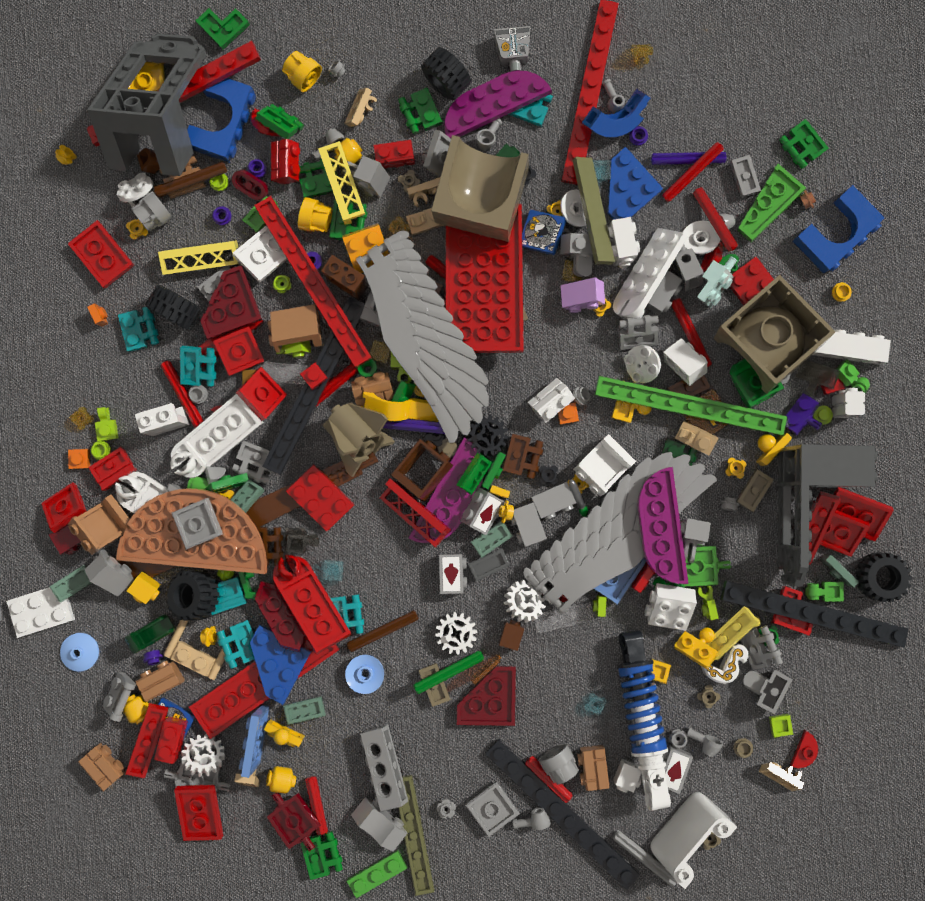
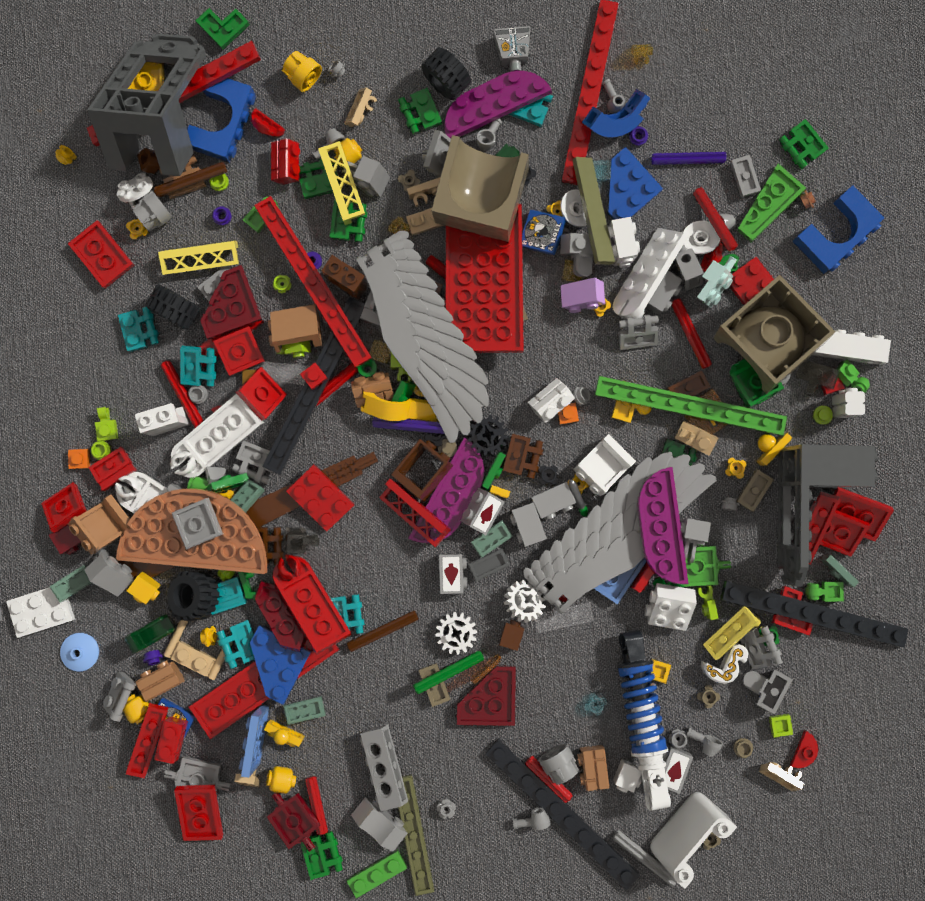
(82, 412): clear yellow plate -> none
(98, 314): orange plate -> none
(102, 766): medium nougat brick -> none
(203, 756): white gear -> none
(250, 186): dark red plate -> none
(256, 163): dark purple plate -> none
(260, 255): white plate -> none
(279, 121): green plate -> none
(314, 216): yellow piece -> none
(333, 570): clear light blue plate -> none
(356, 434): dark tan brick -> none
(361, 241): light orange brick -> none
(361, 683): light blue dish -> none
(394, 154): red brick -> none
(474, 473): green plate -> none
(492, 808): light grey plate -> none
(506, 512): yellow plate -> none
(599, 606): lime plate -> none
(639, 355): white plate -> none
(685, 361): white brick -> none
(693, 171): red axle -> none
(696, 648): yellow plate -> none
(802, 414): dark purple plate -> none
(841, 292): yellow plate -> none
(898, 582): black tyre -> none

